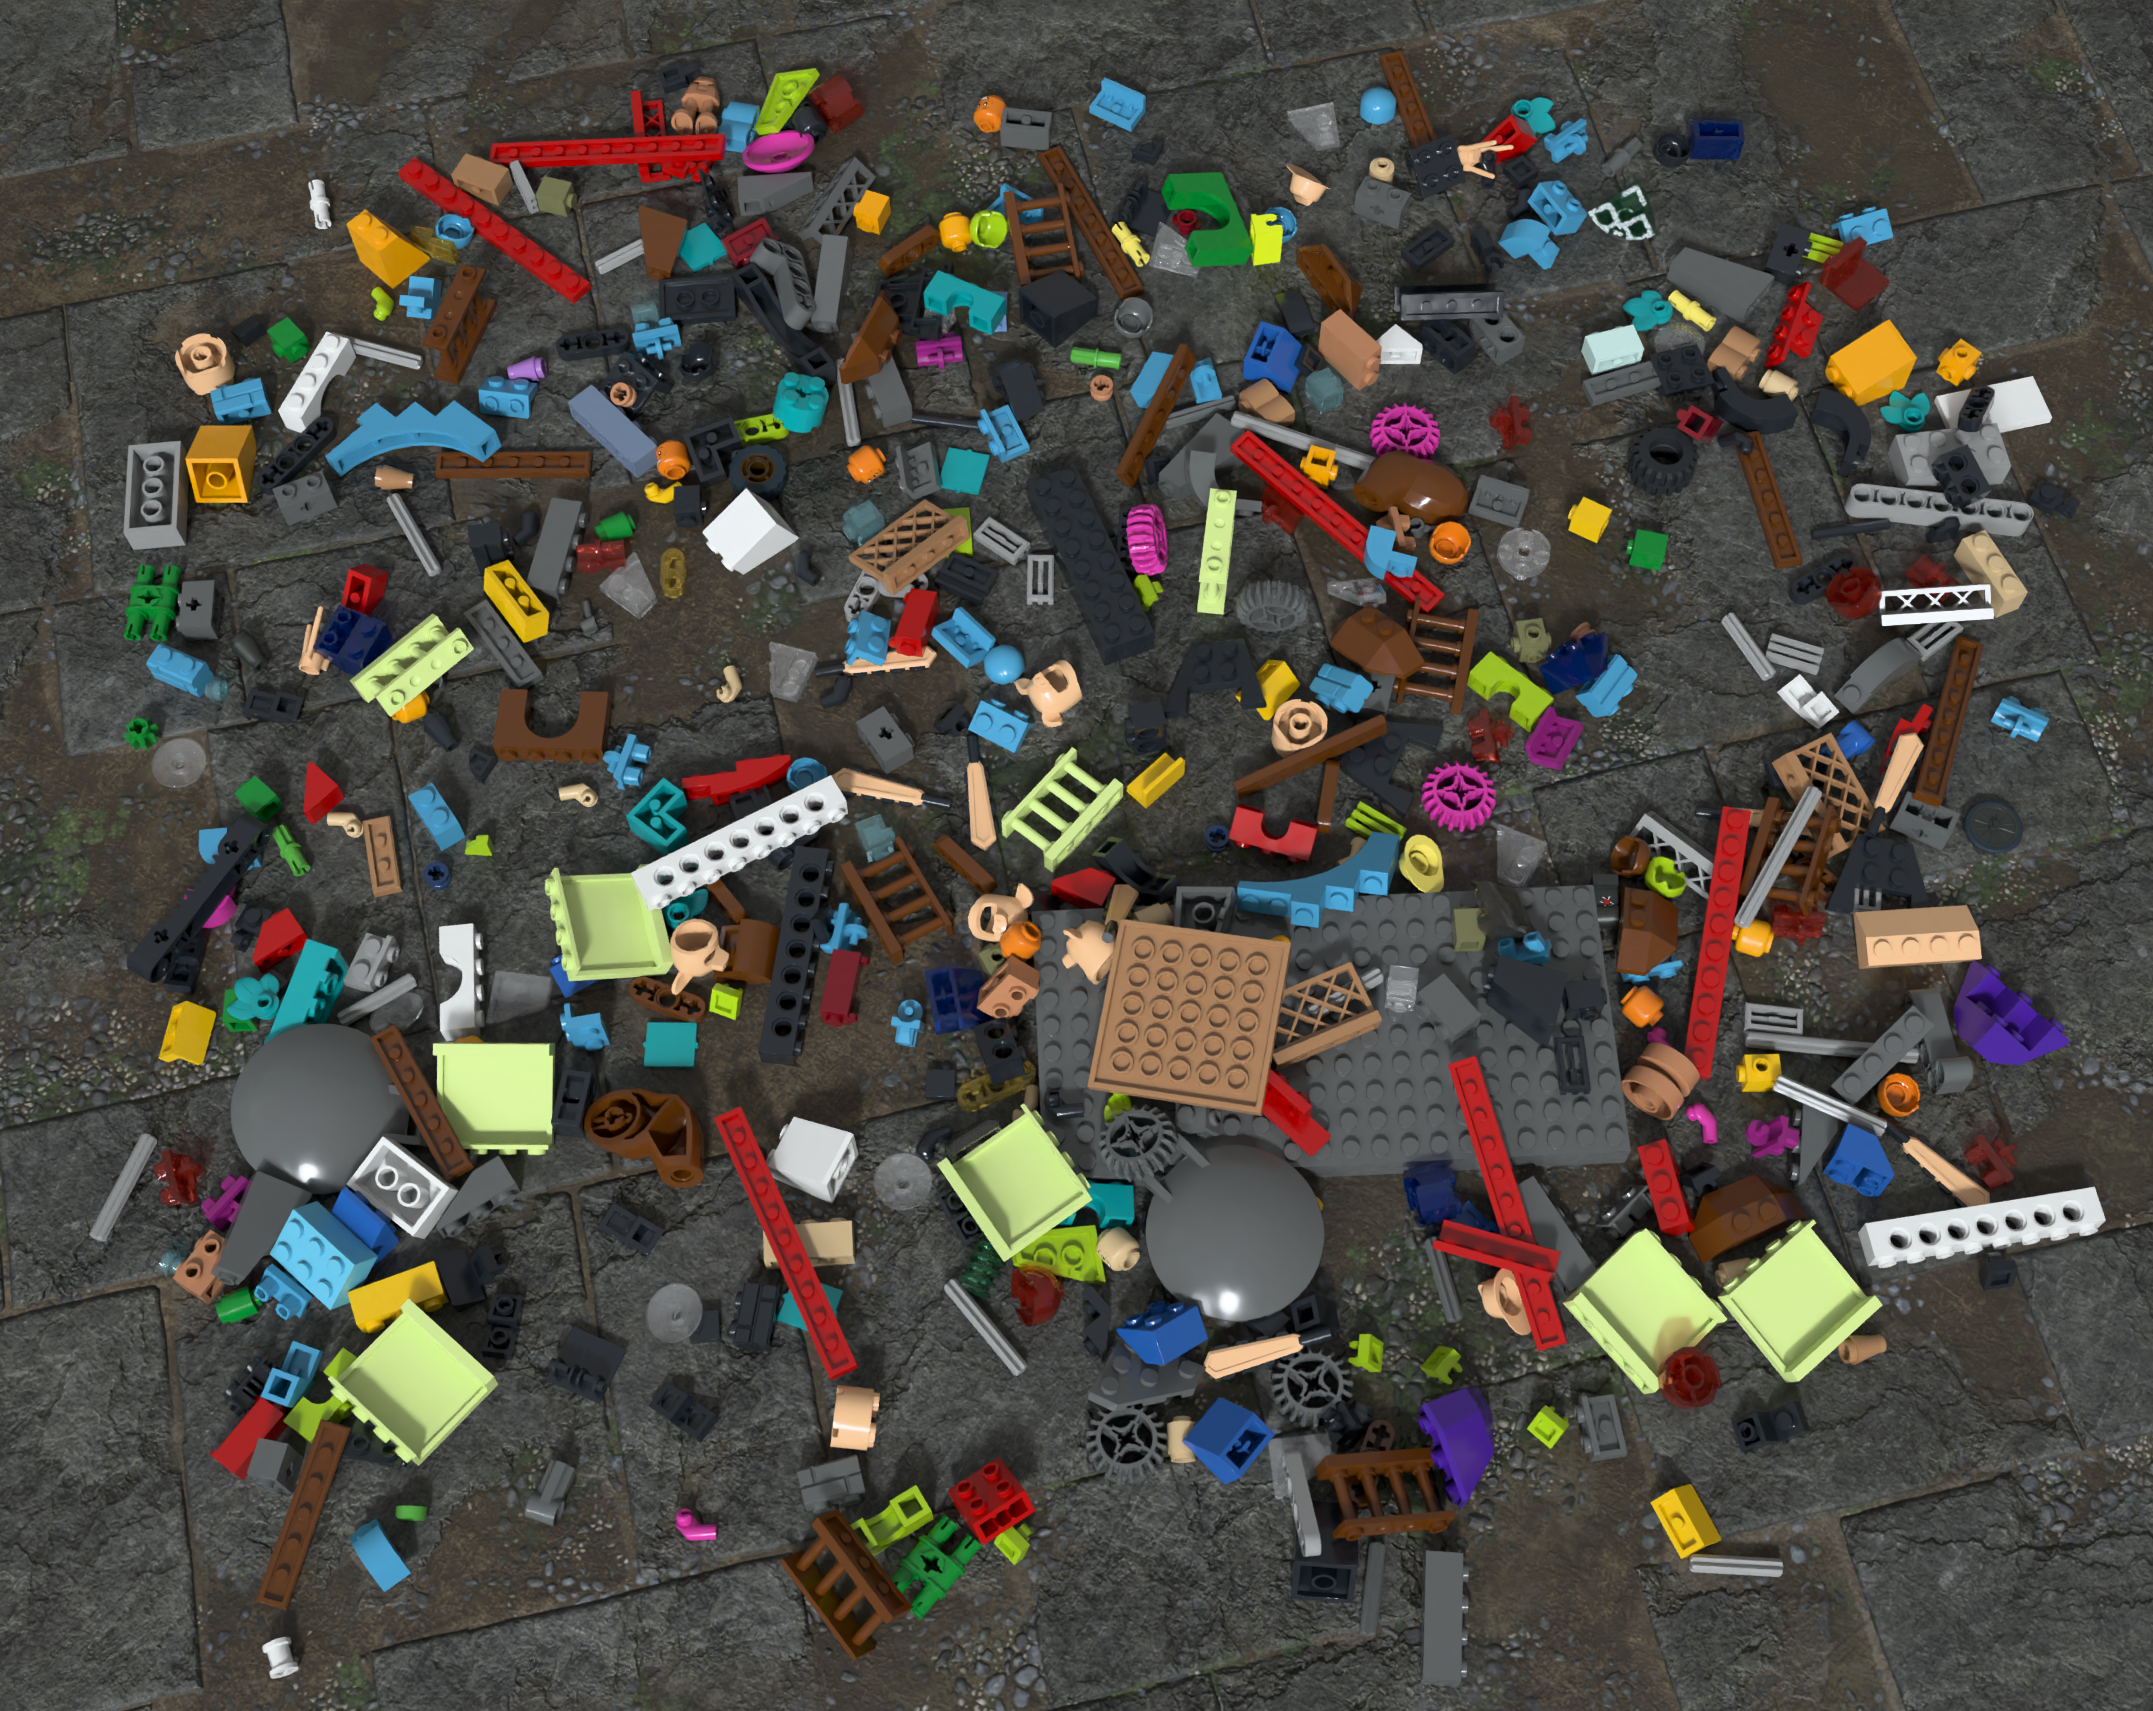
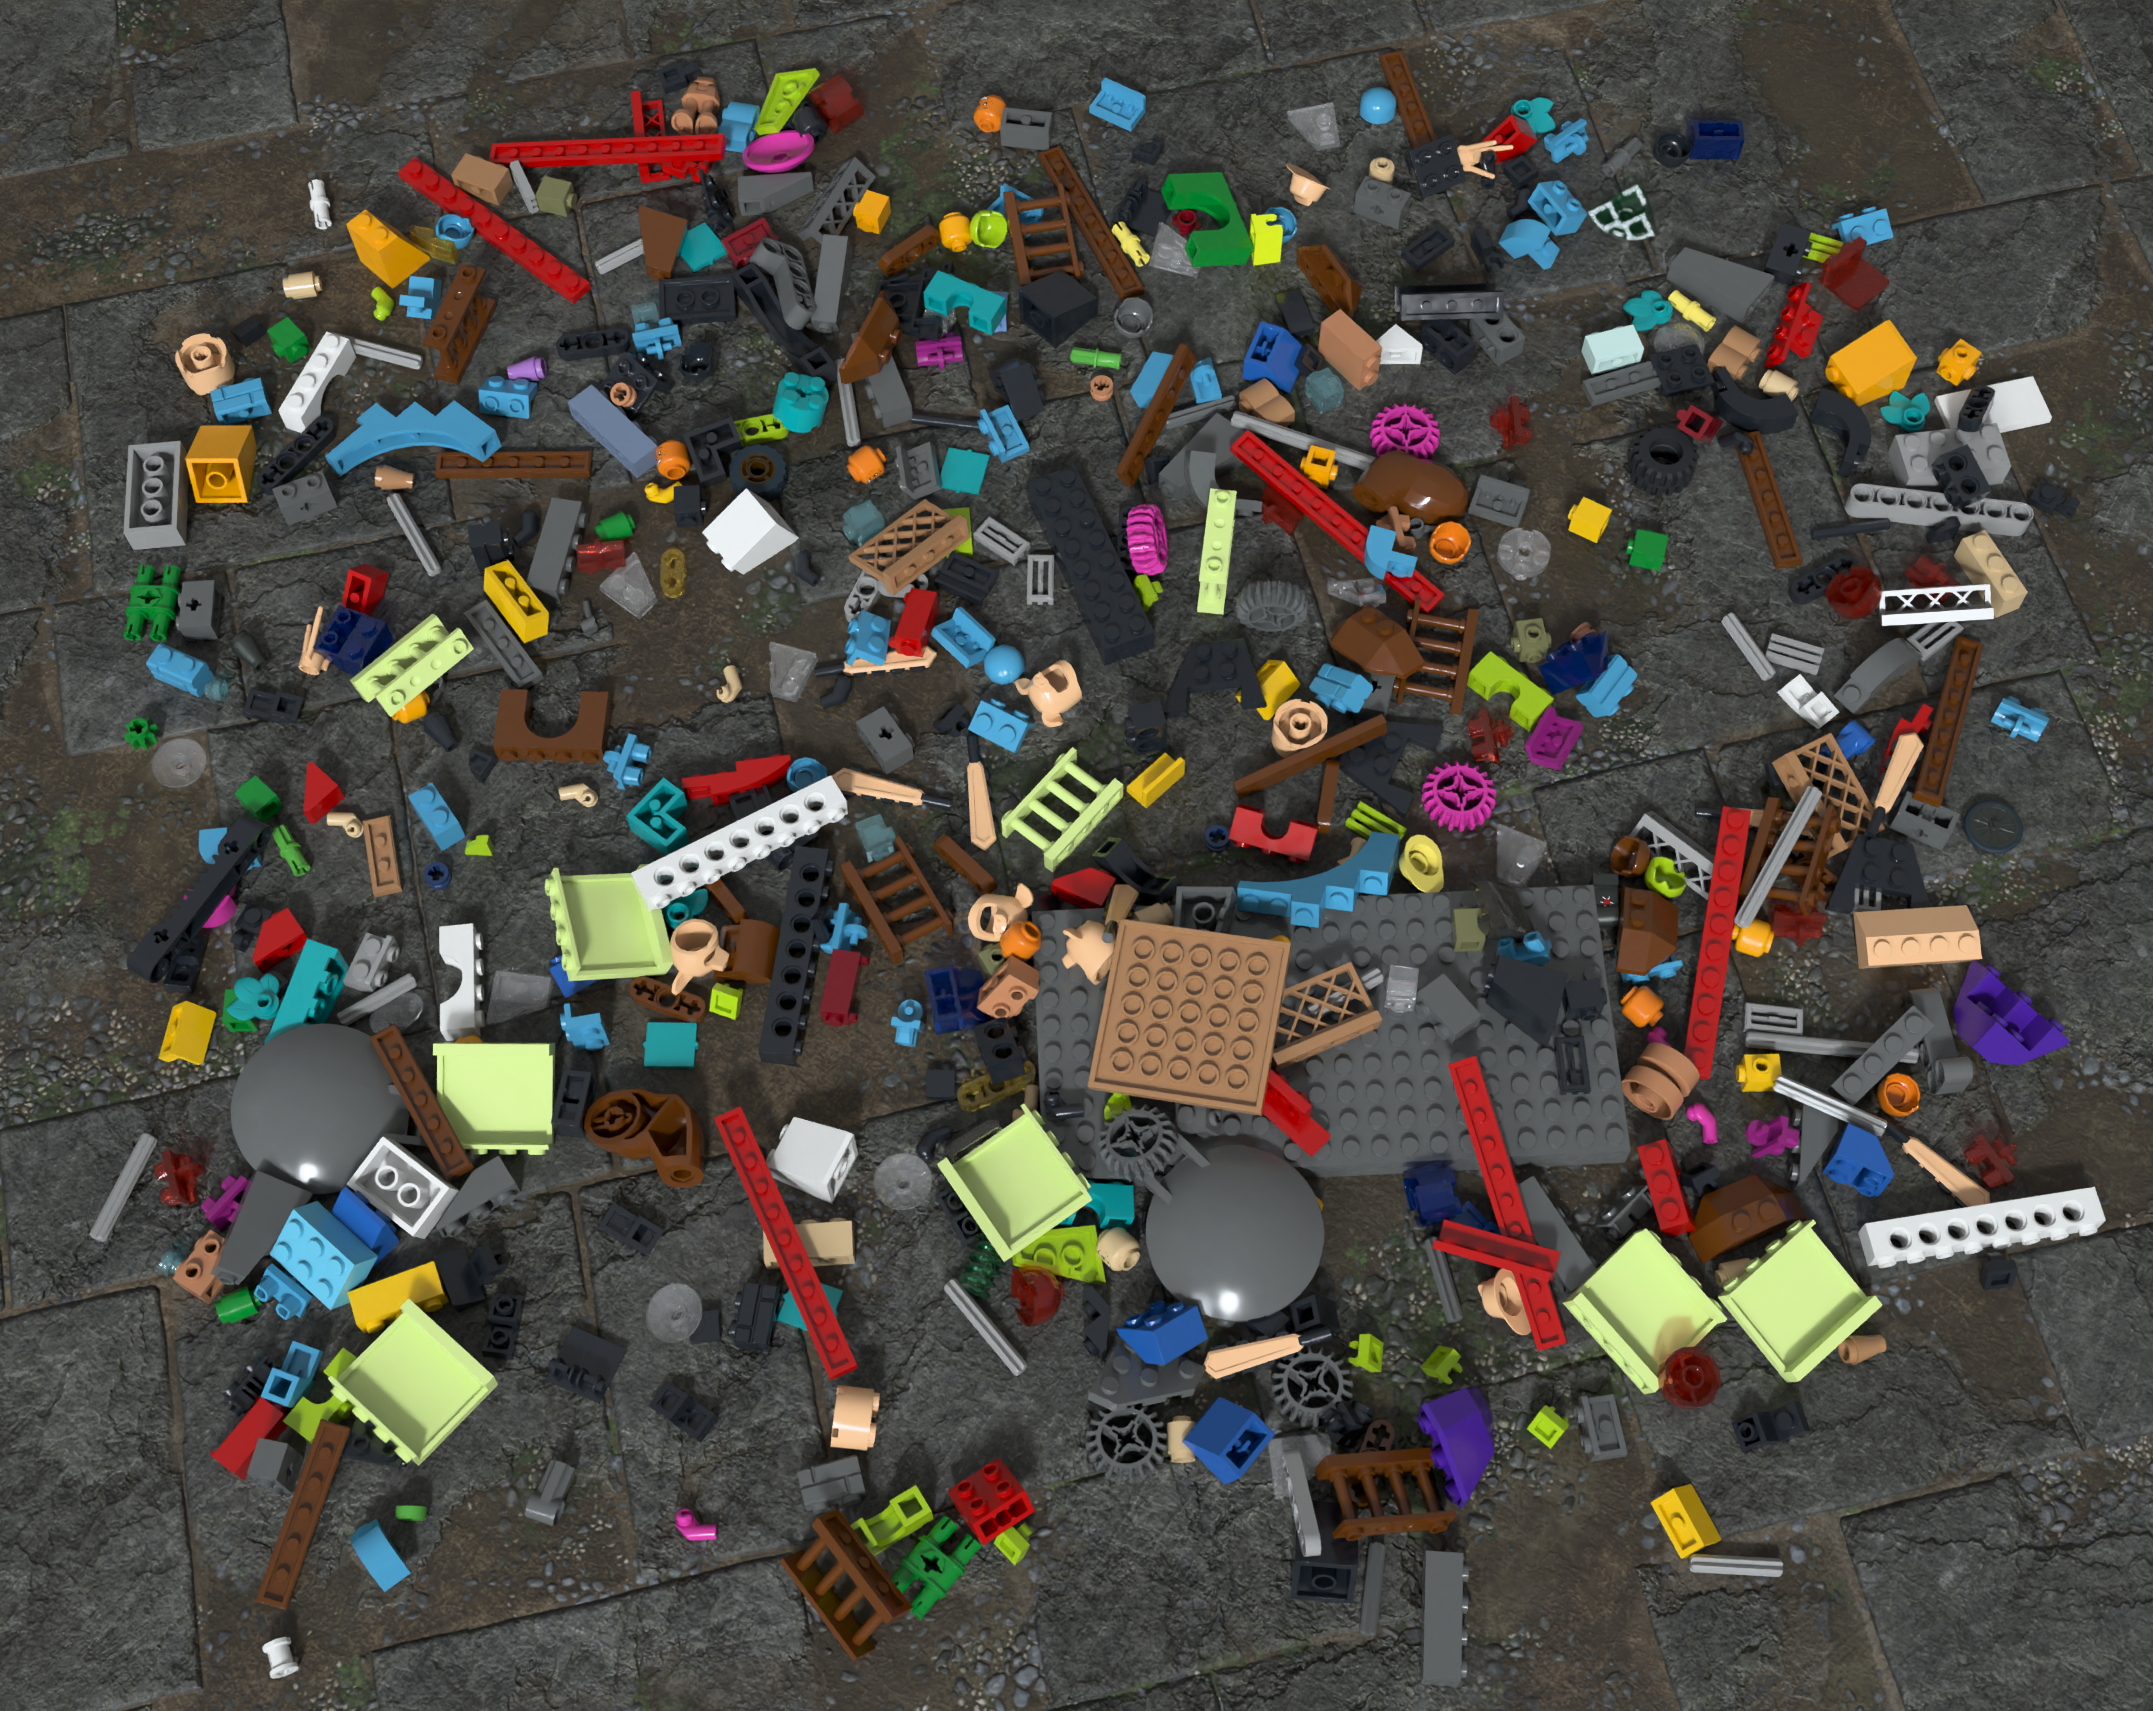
(302, 285): none -> tan brick

